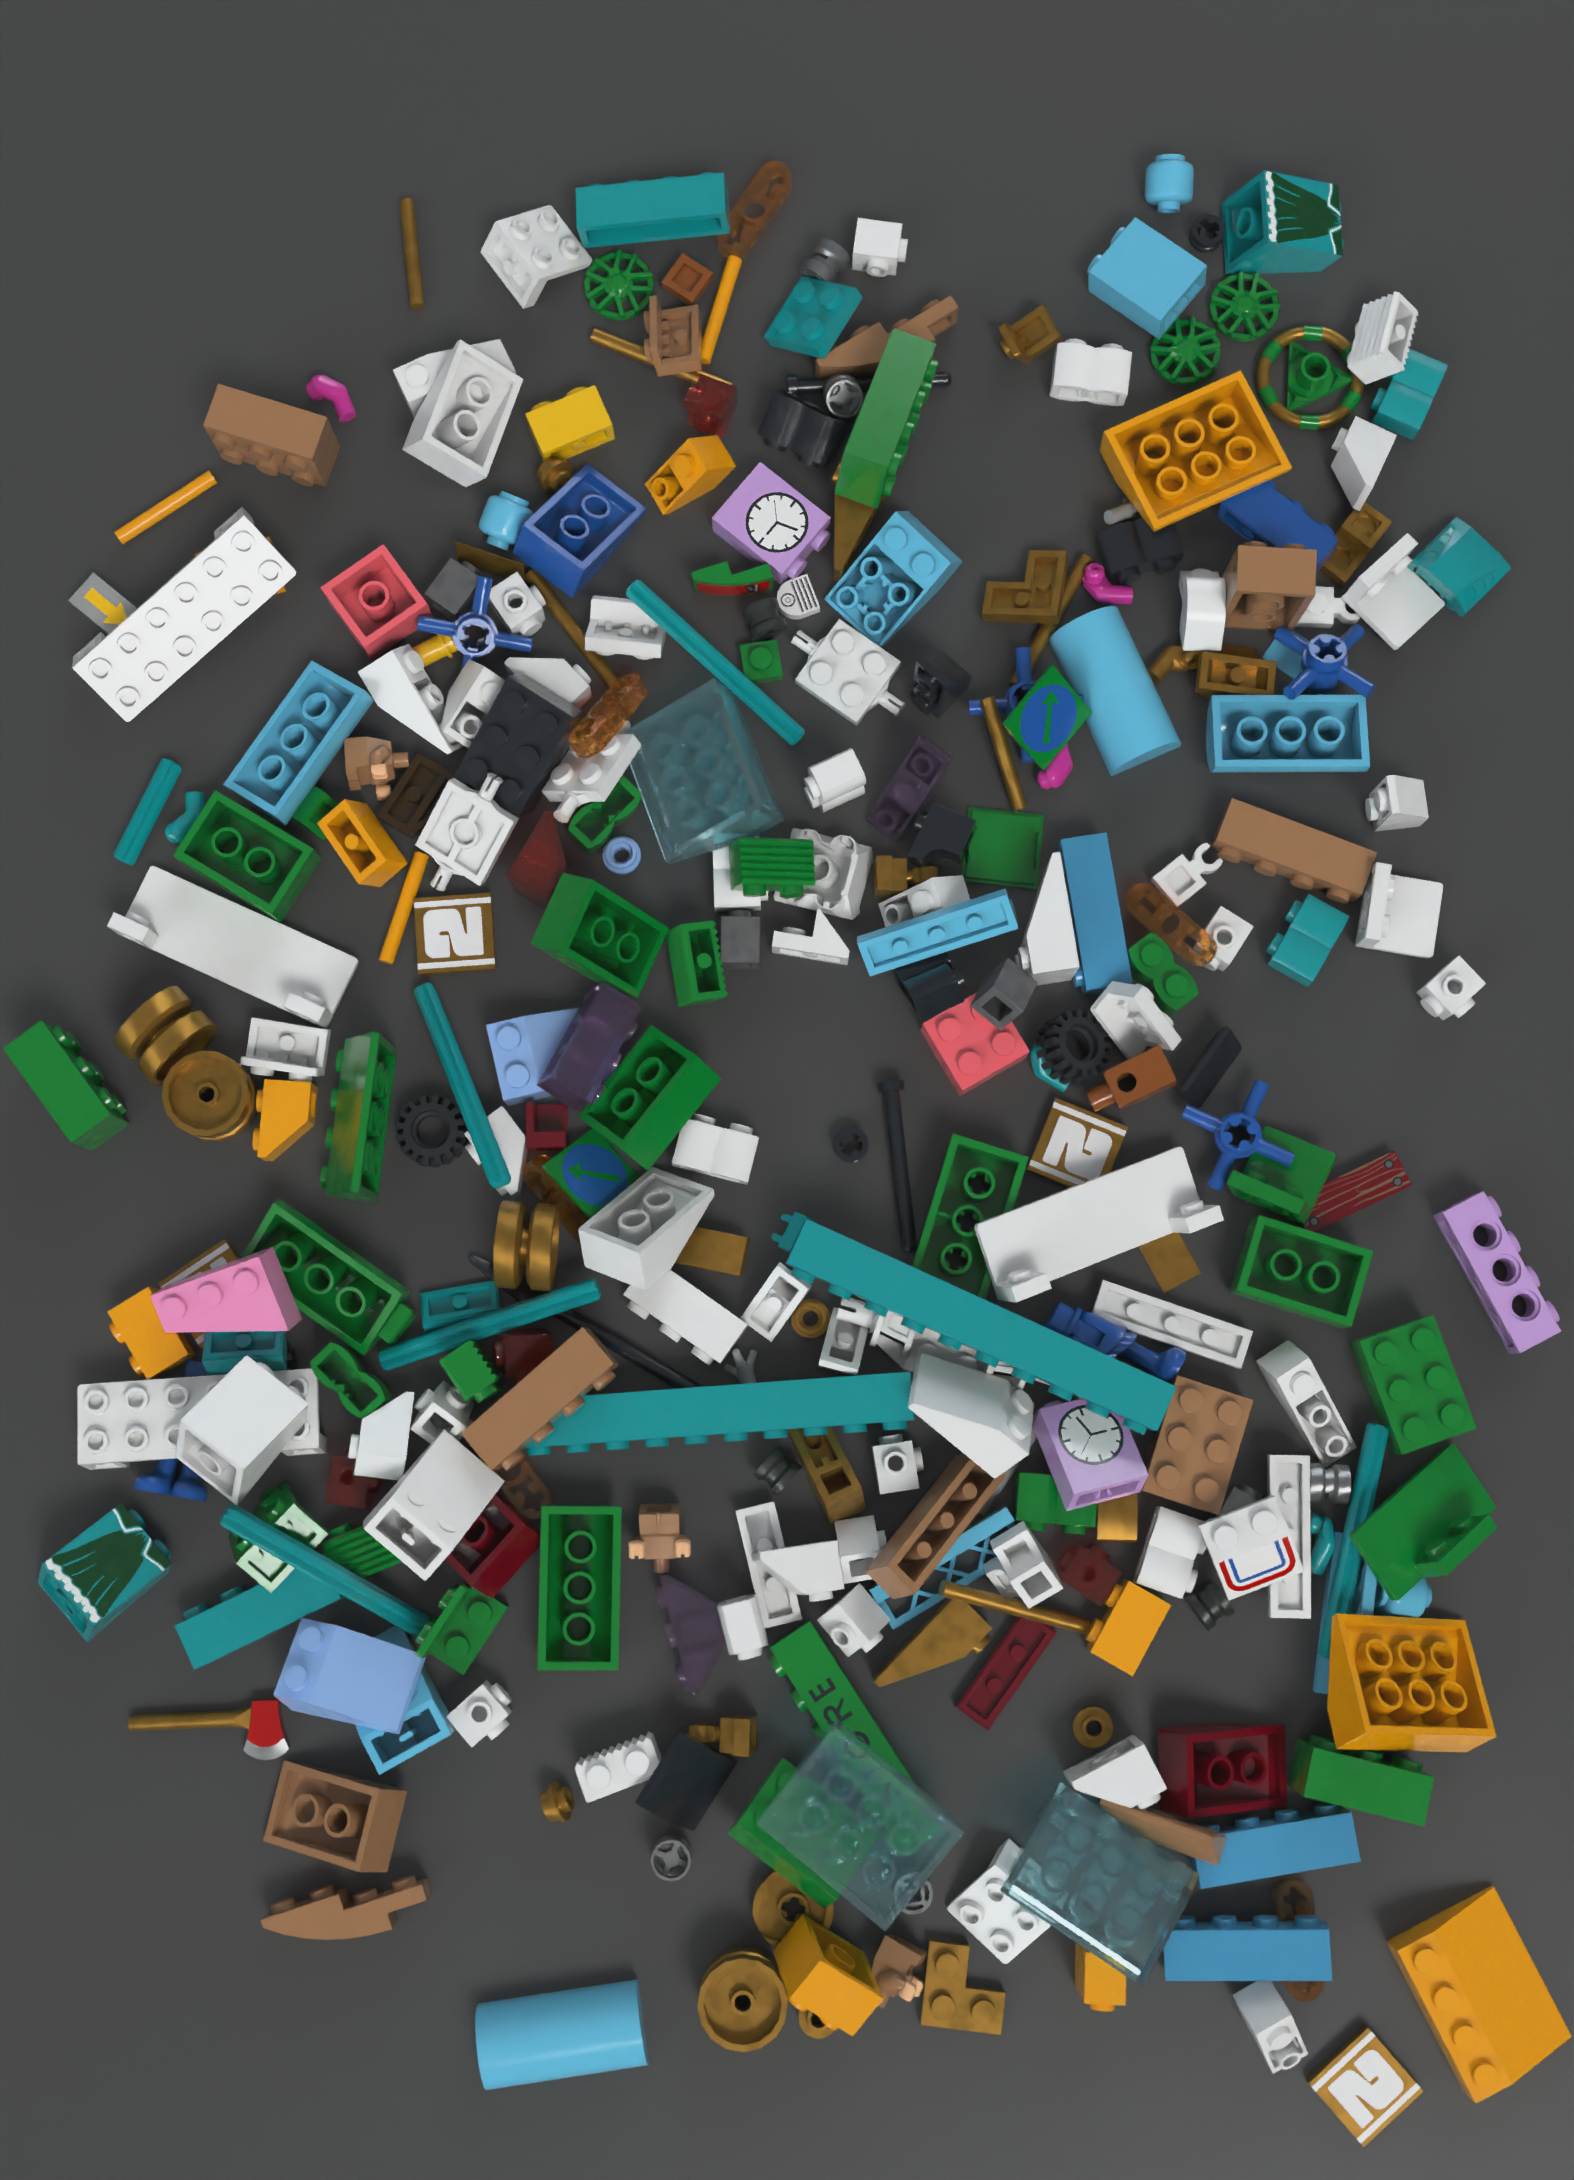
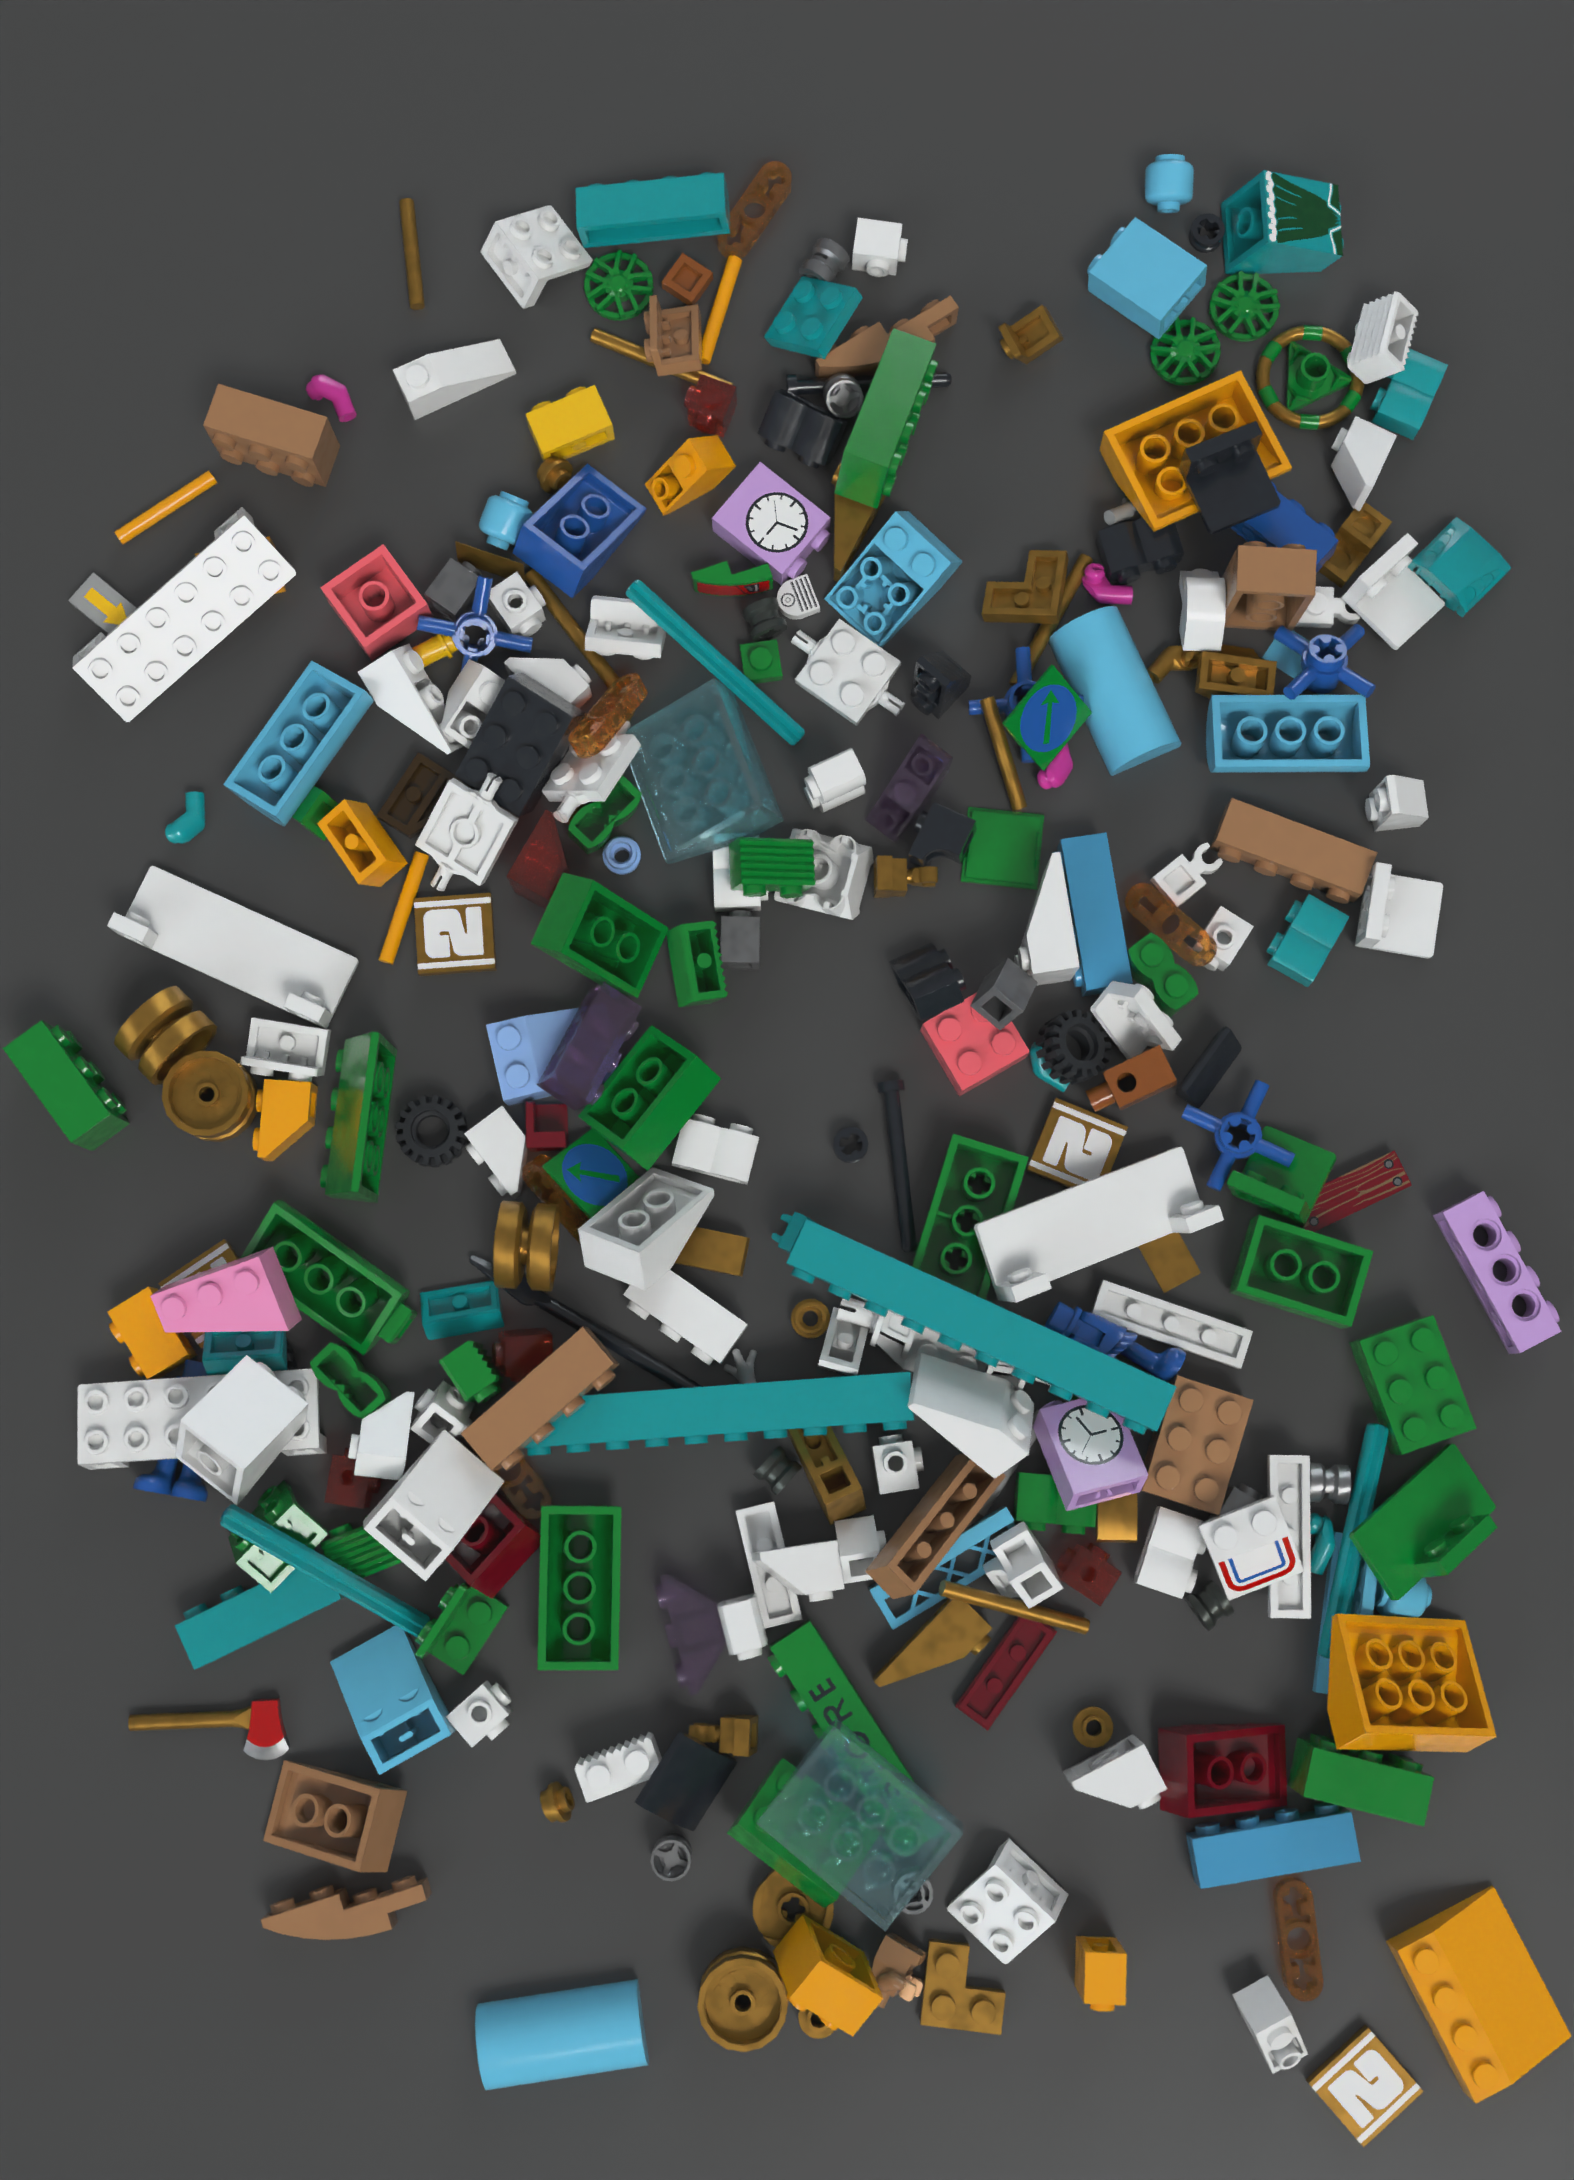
(104, 1571): slope -> none
(147, 811): teal axle -> none
(247, 856): green brick -> none
(348, 1677): light blue slope -> none
(372, 762): medium nougat piece -> none
(462, 1086): teal axle -> none
(464, 415): white slope -> none
(489, 1324): teal axle -> none
(659, 1536): medium nougat piece -> none
(775, 1302): white slope -> none
(823, 946): white slope -> none
(854, 1621): white brick -> none
(924, 899): white slope -> none
(937, 932): medium azure fence -> none
(1090, 373): white brick -> none
(1100, 1883): clear light blue slope -> none
(1126, 1626): light orange brick -> none
(1170, 1831): medium nougat slope -> none
(1229, 478): none -> black bracket
(1249, 1949): dark azure brick -> none
(1306, 1402): white slope -> none
(1451, 990): white brick -> none

